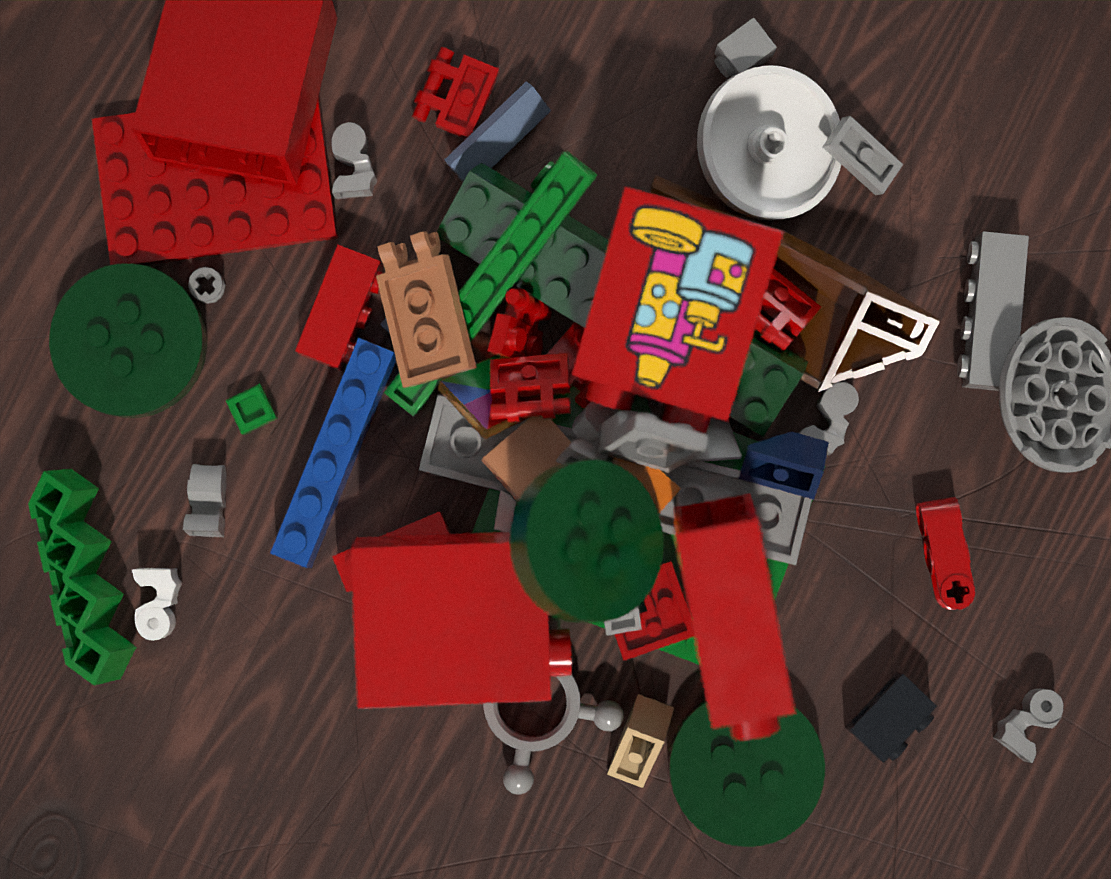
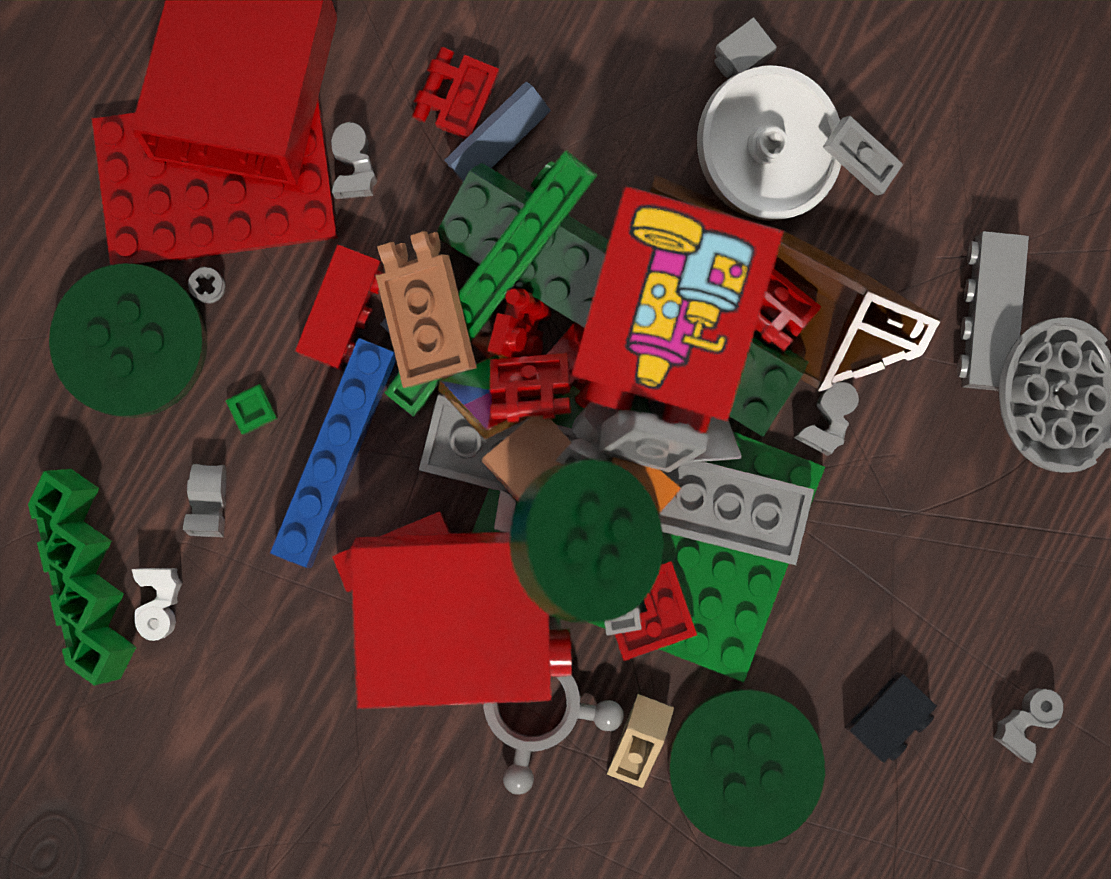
(733, 615): red brick -> none
(786, 463): dark blue slope -> none
(946, 551): red piece -> none

